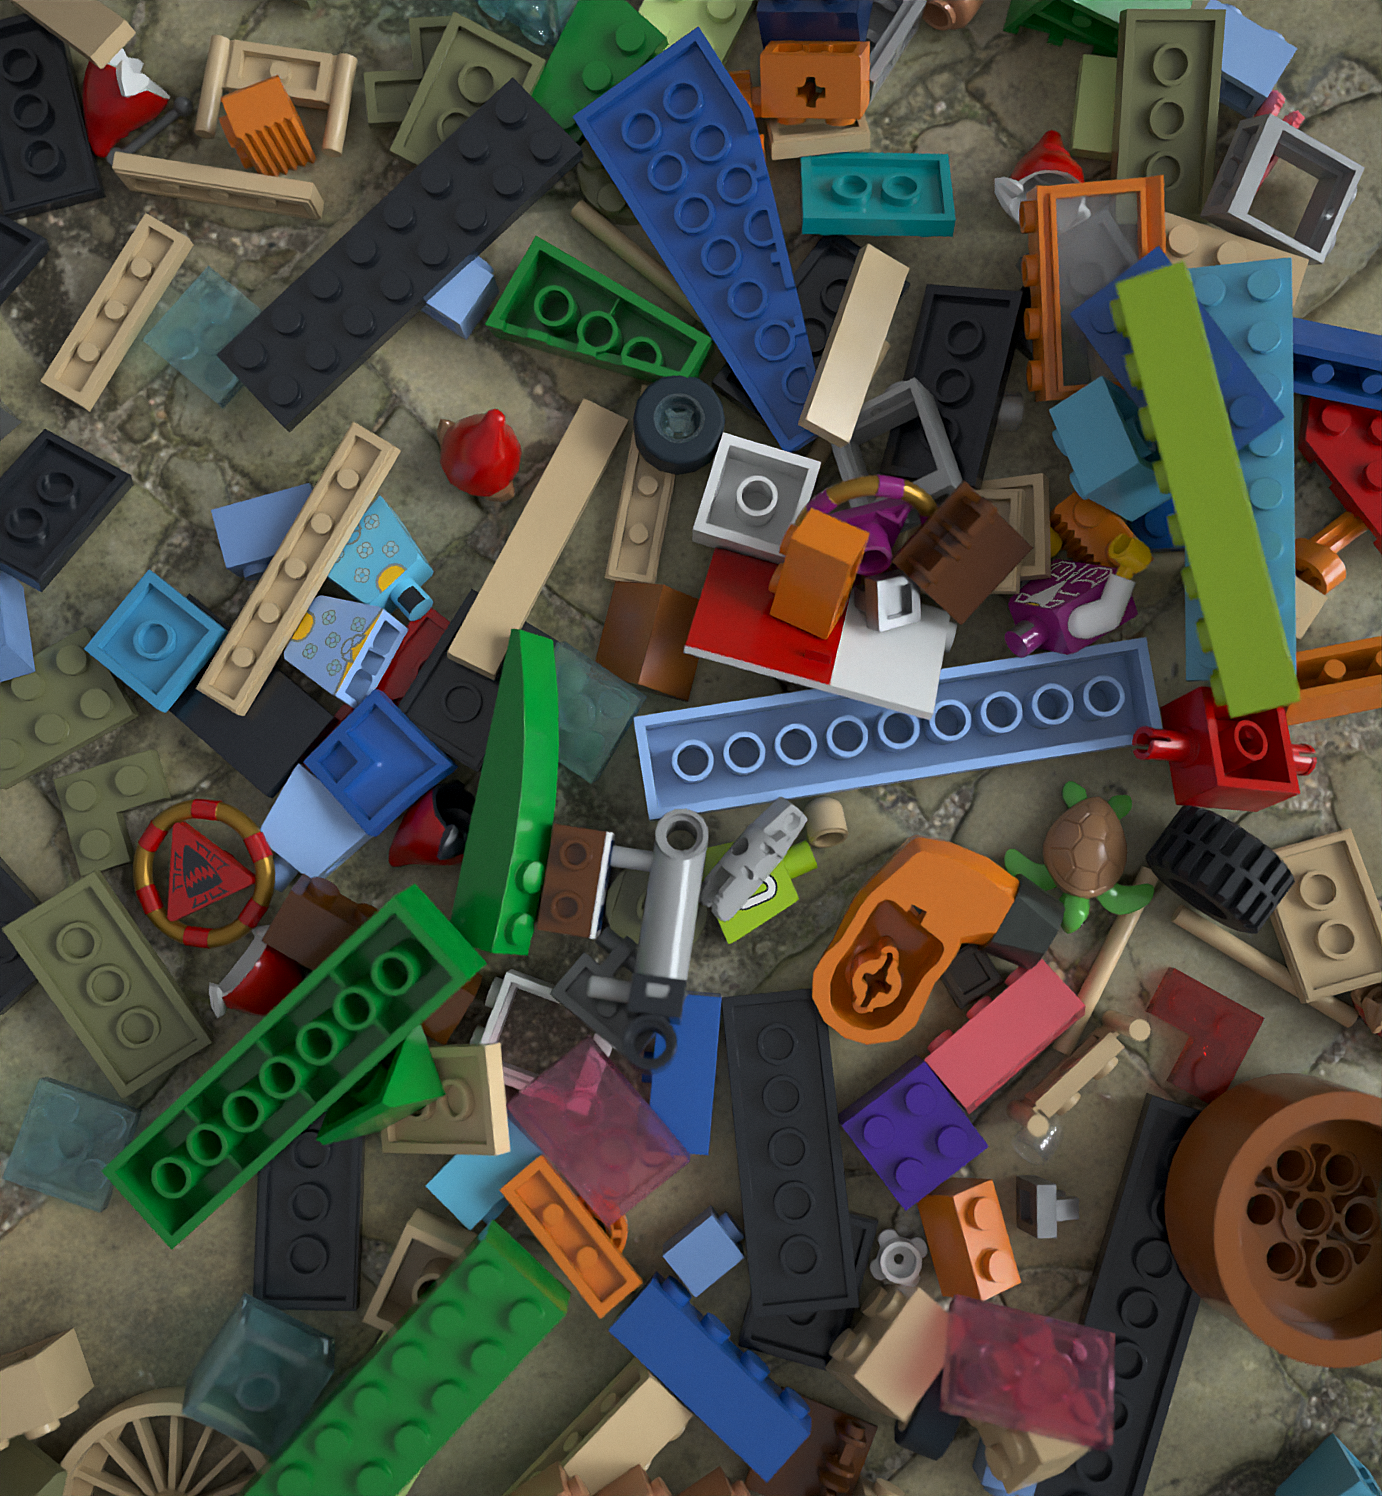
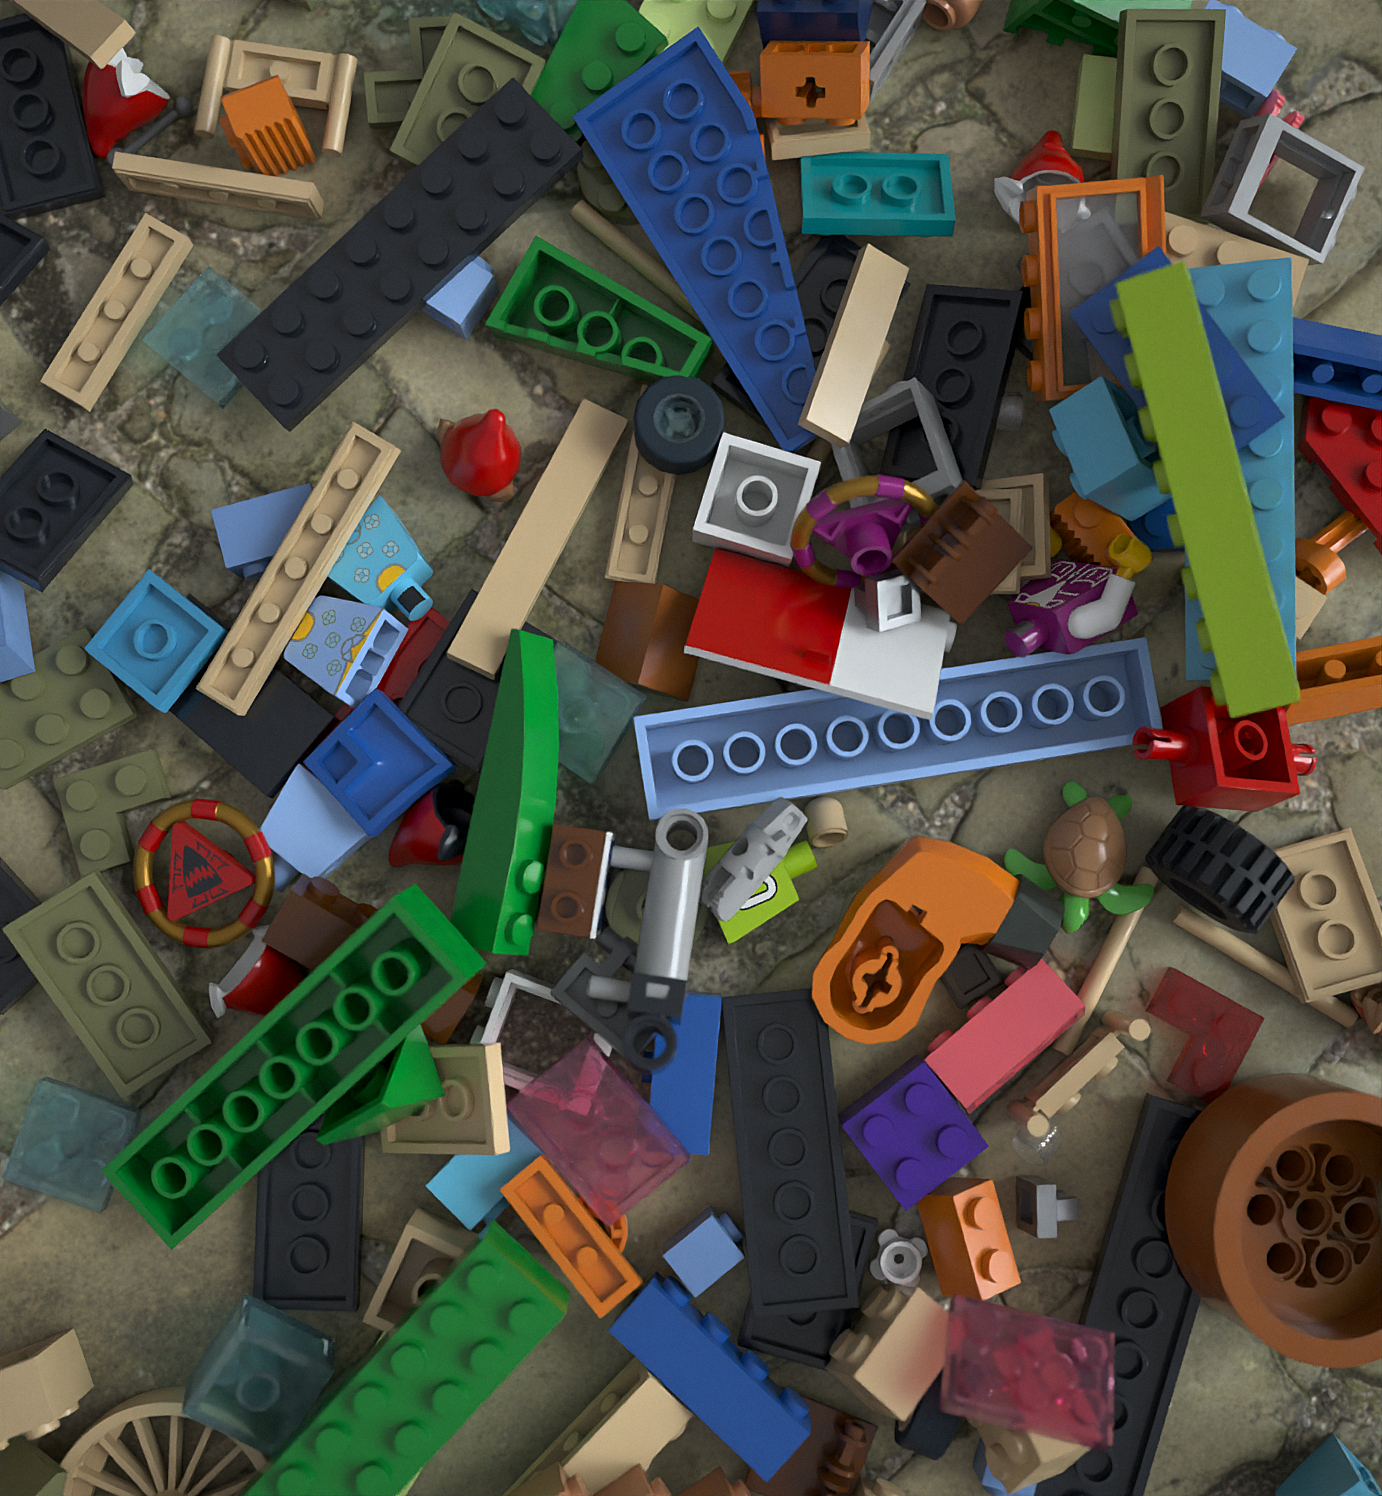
(816, 572): orange brick -> none

